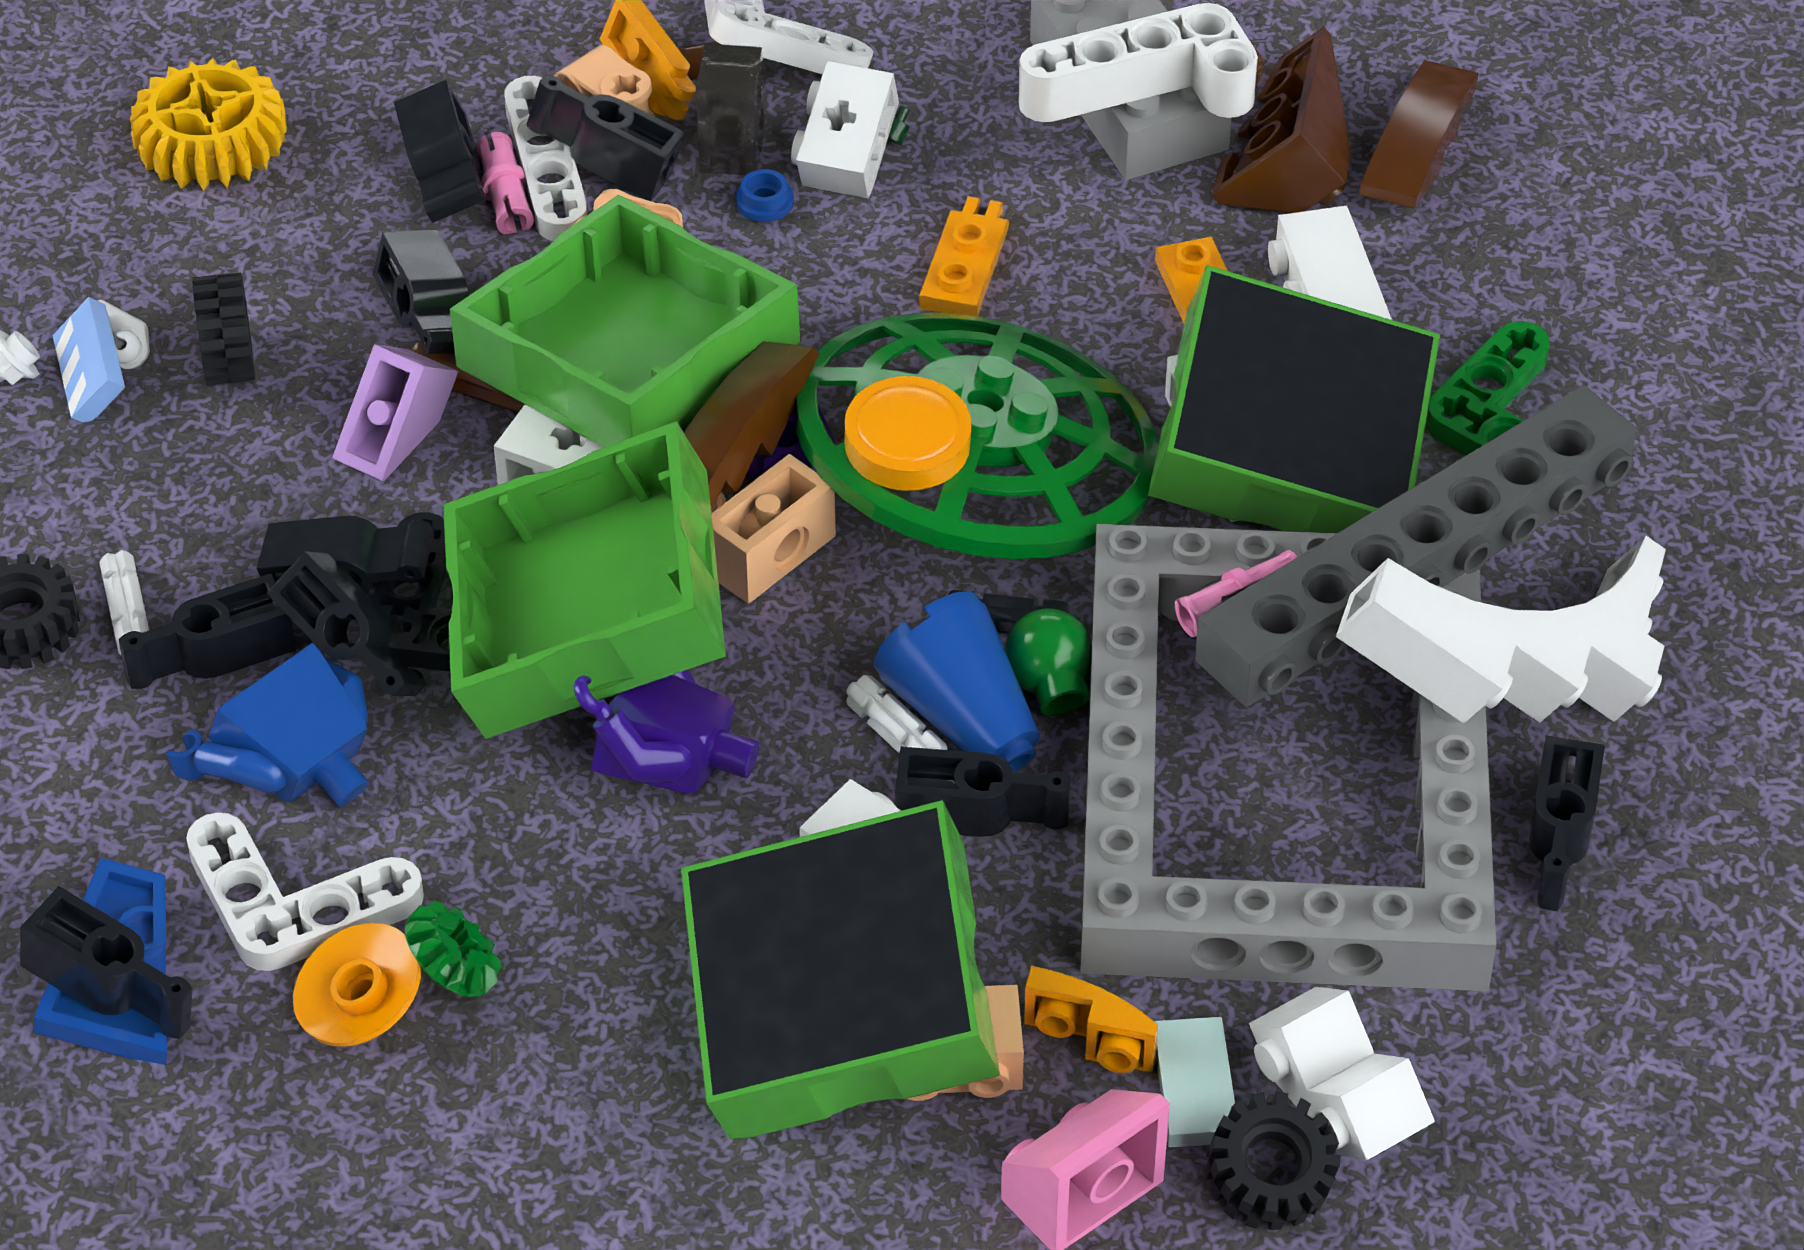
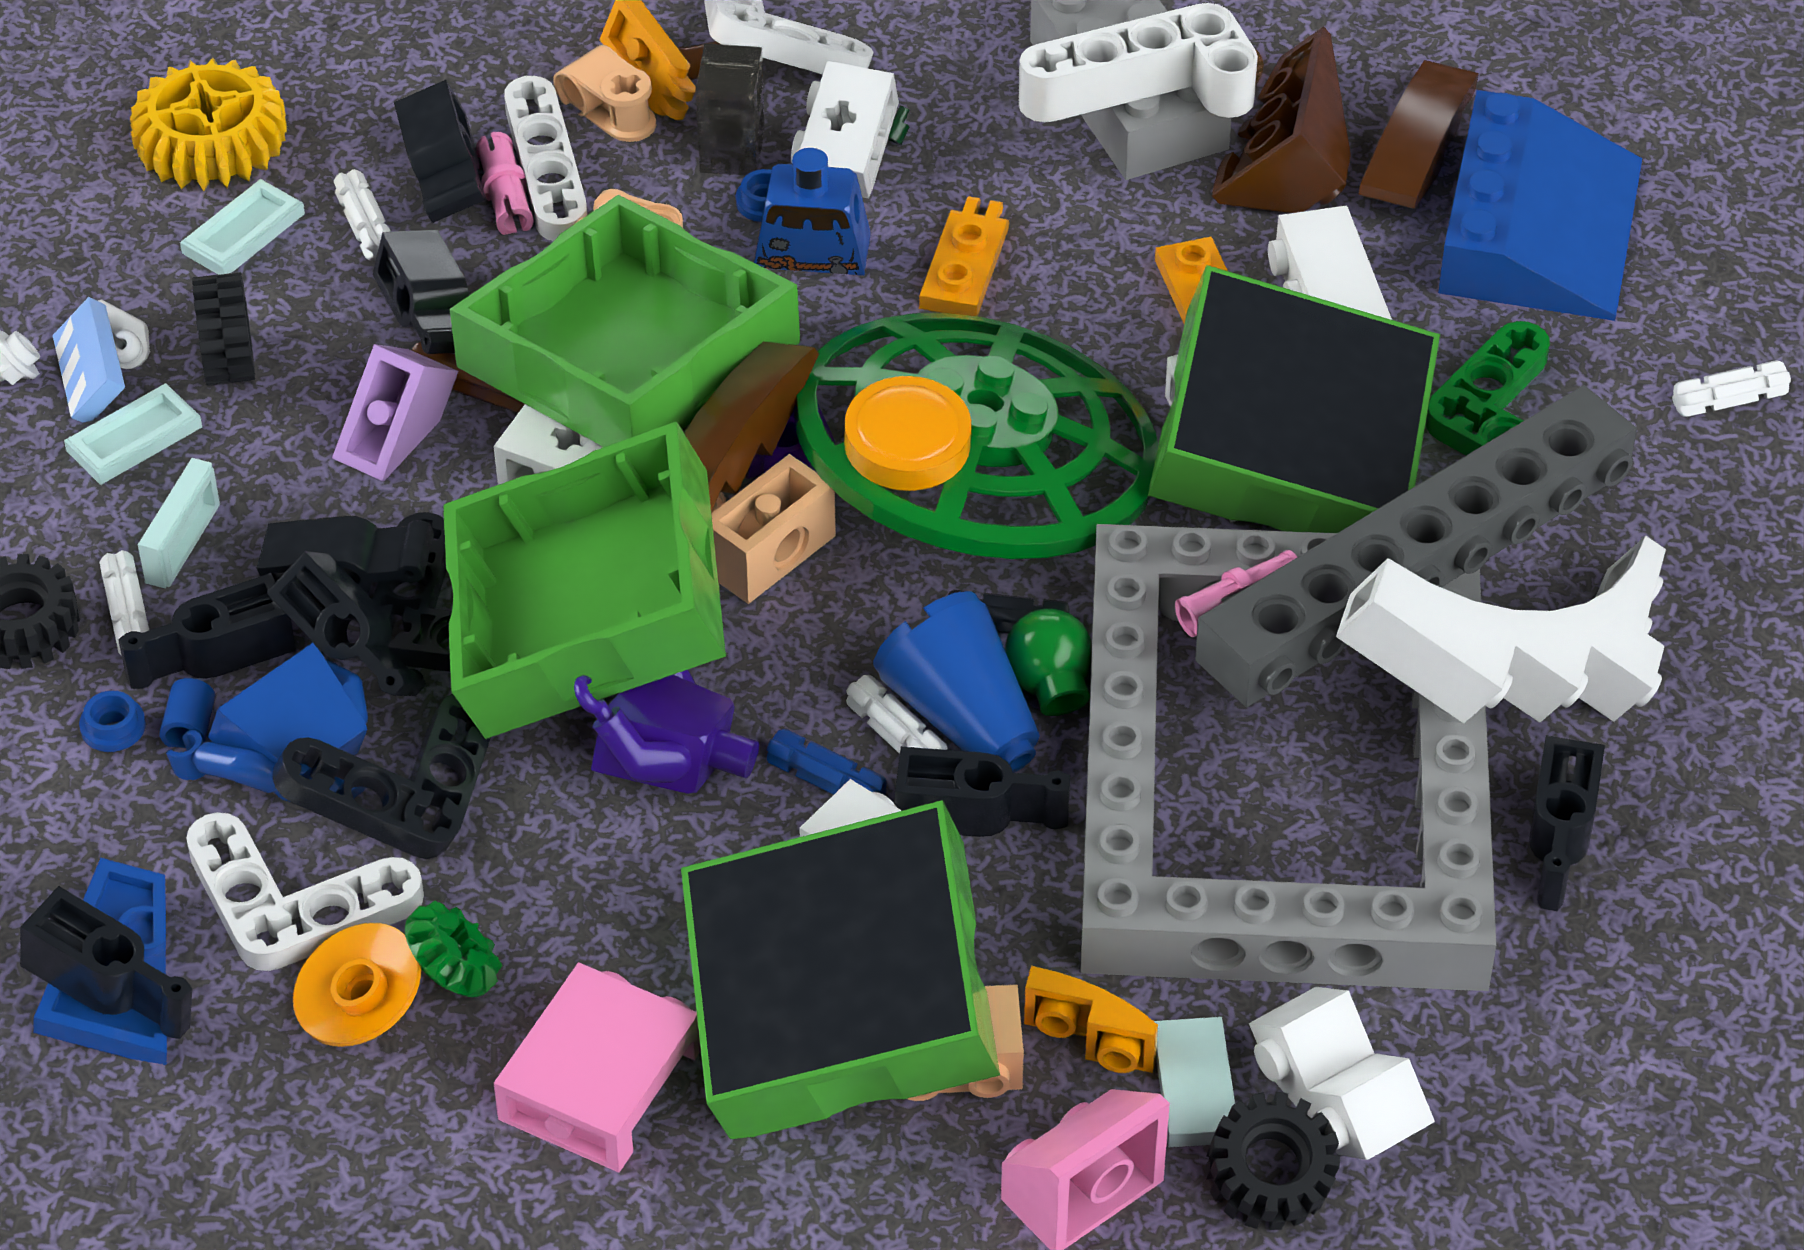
(108, 708): none -> blue plate
(133, 433): none -> light aqua tile
(179, 524): none -> light aqua tile
(187, 709): none -> blue hinge
(242, 228): none -> light aqua tile
(361, 211): none -> white axle
(402, 799): none -> black beam
(595, 1064): none -> bright pink panel
(608, 136): black piece -> none
(813, 218): none -> blue torso
(819, 764): none -> blue axle
(1539, 211): none -> blue slope
(1731, 388): none -> white axle

